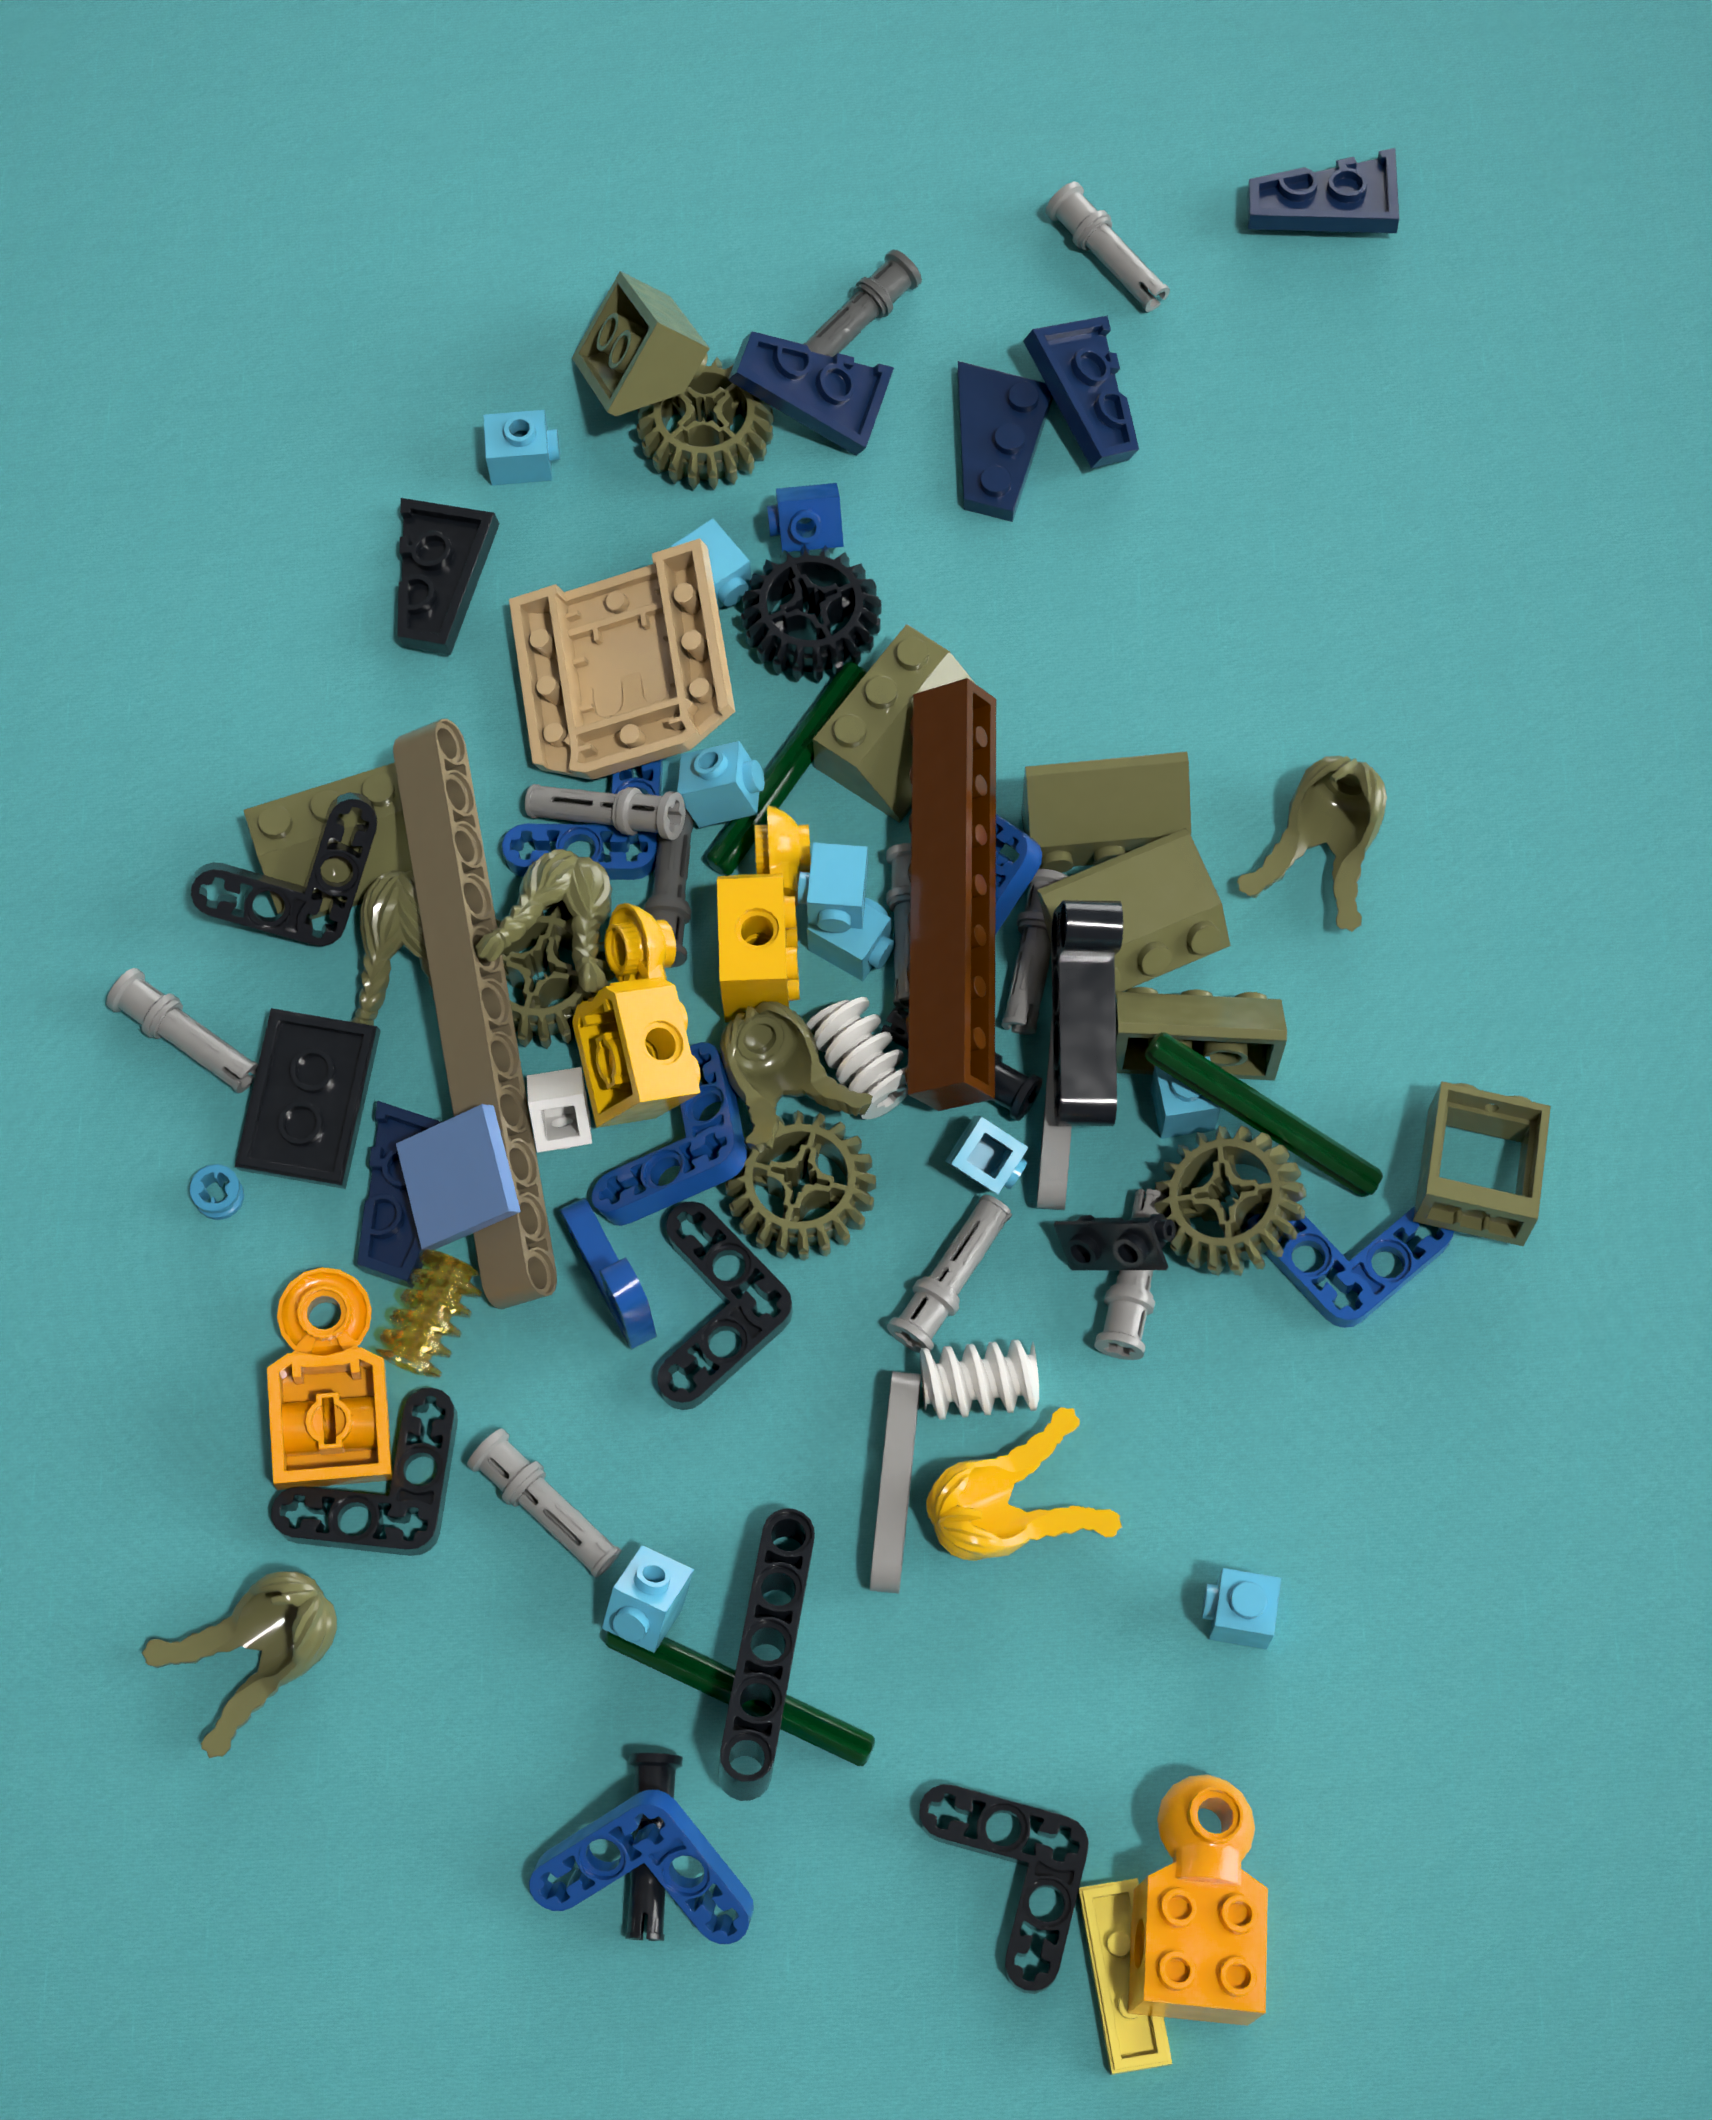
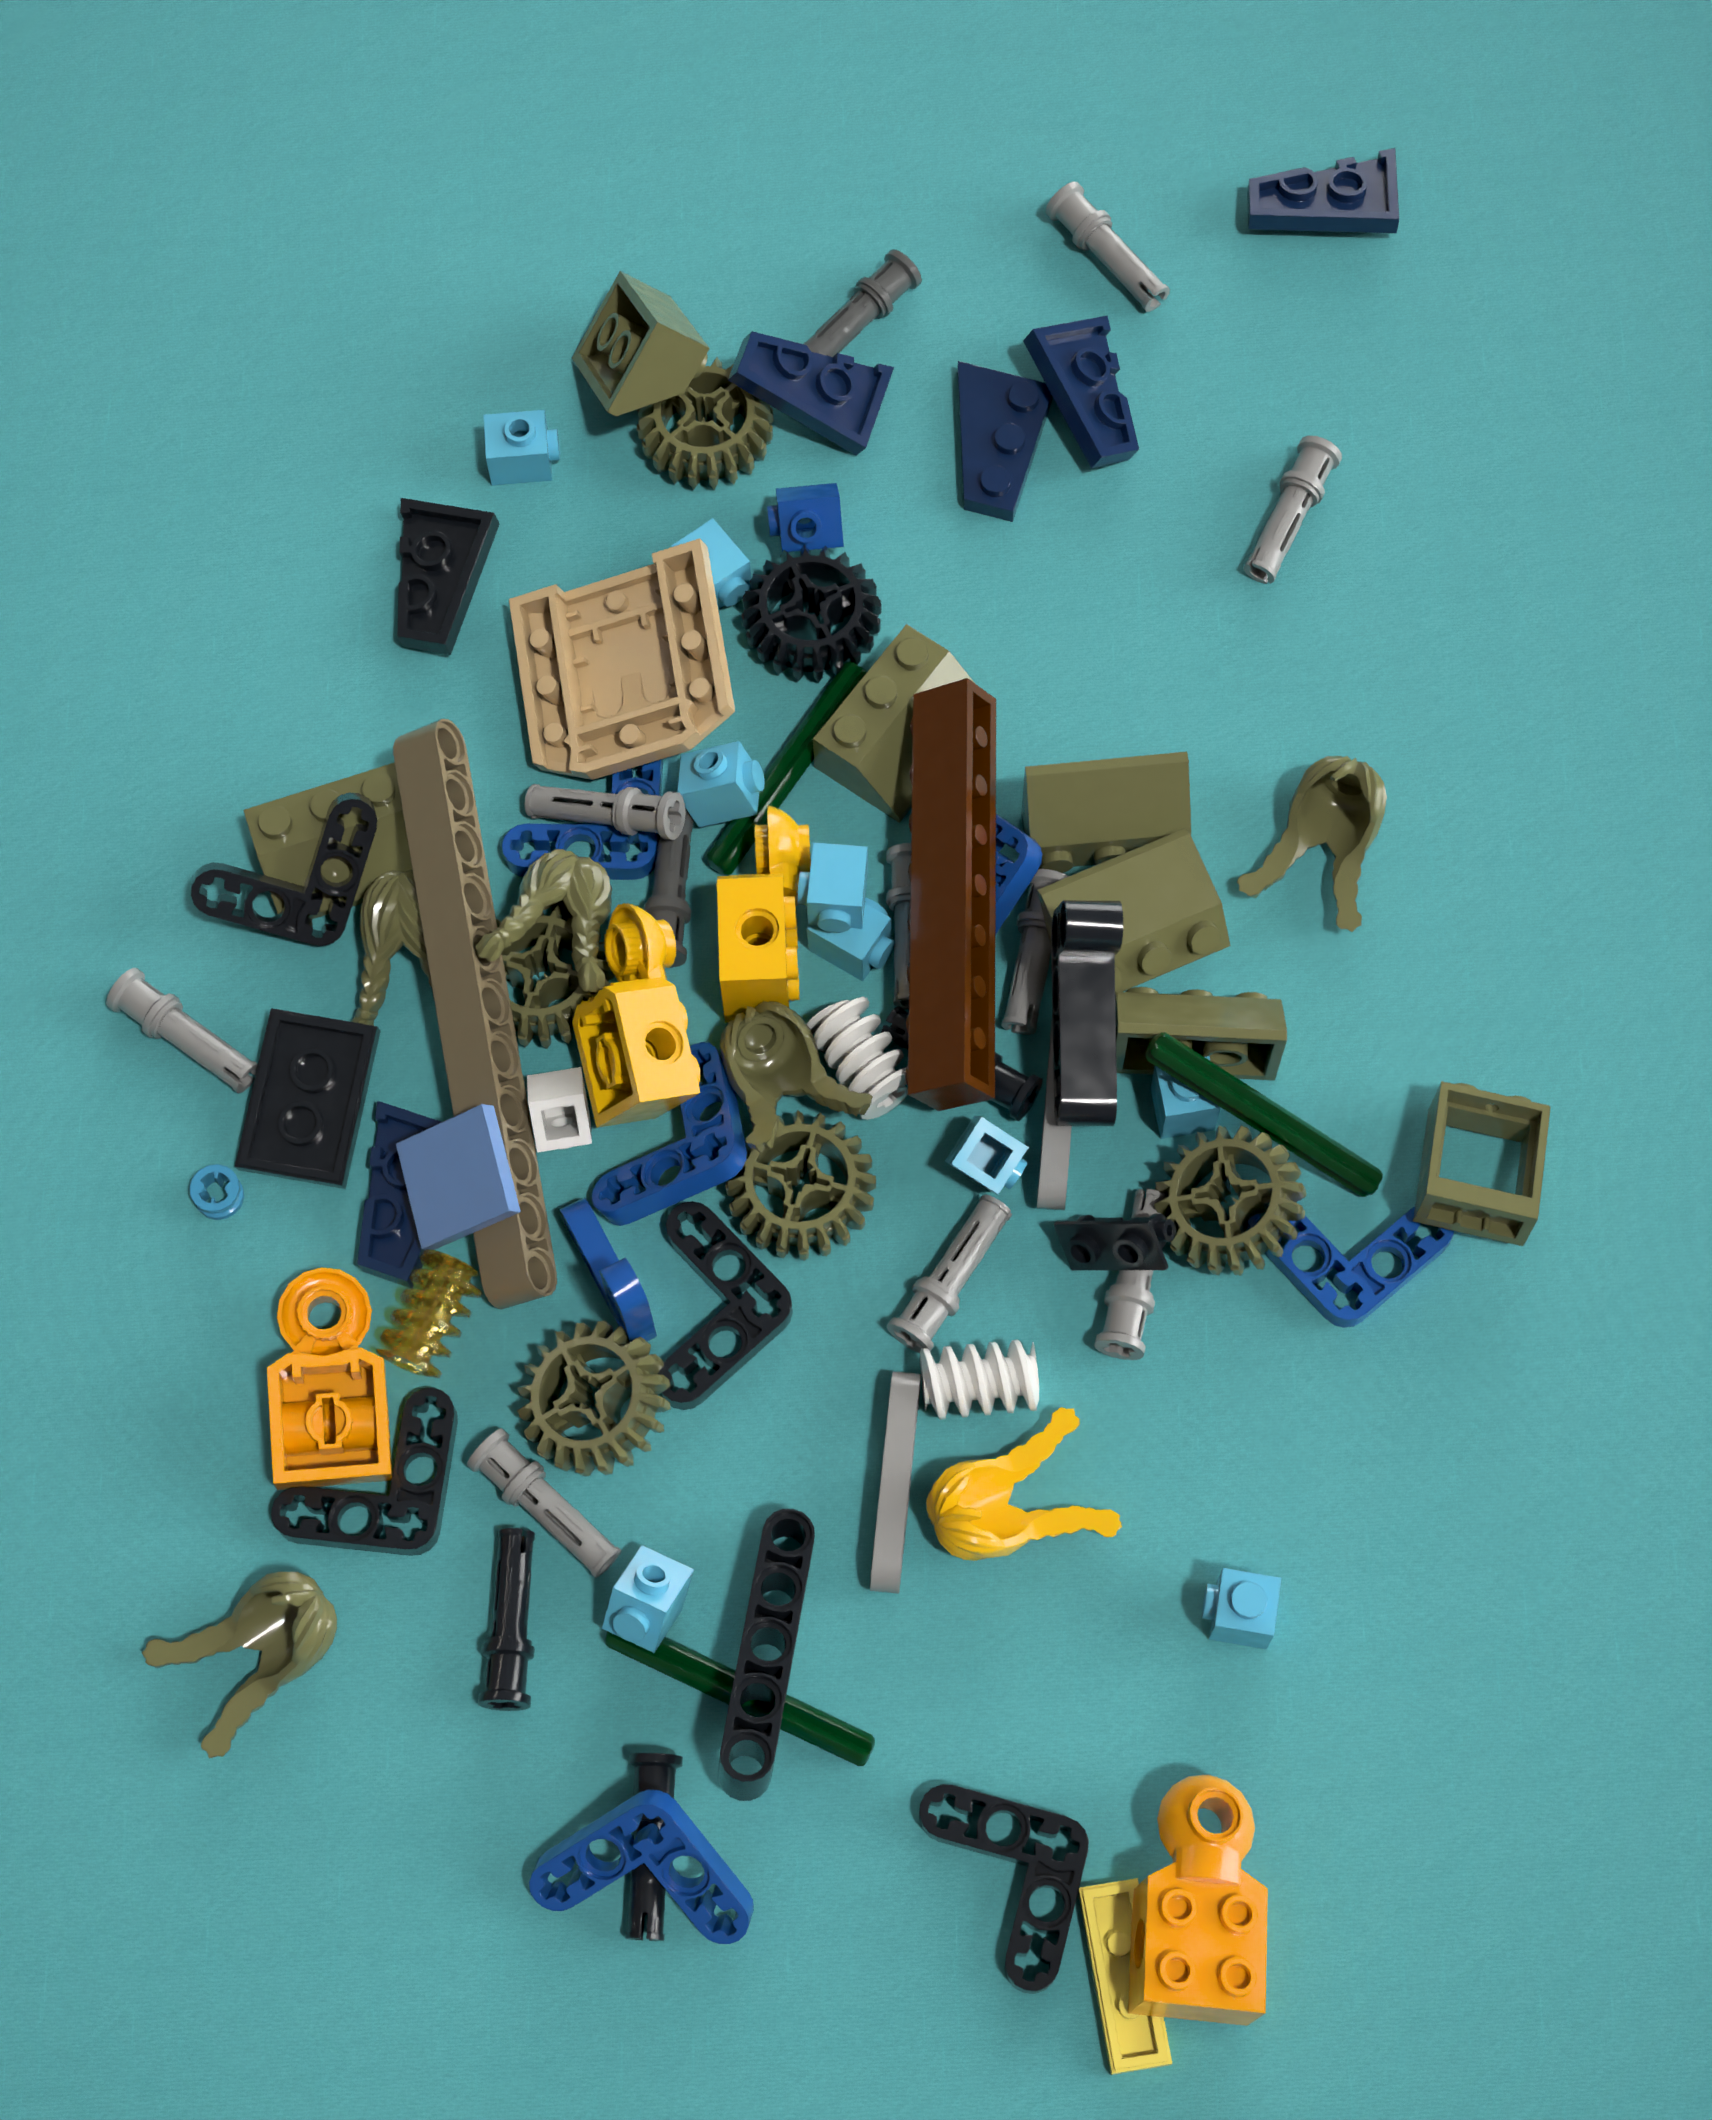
(508, 1646): none -> black pin
(553, 1416): none -> olive gear
(1300, 490): none -> light grey pin

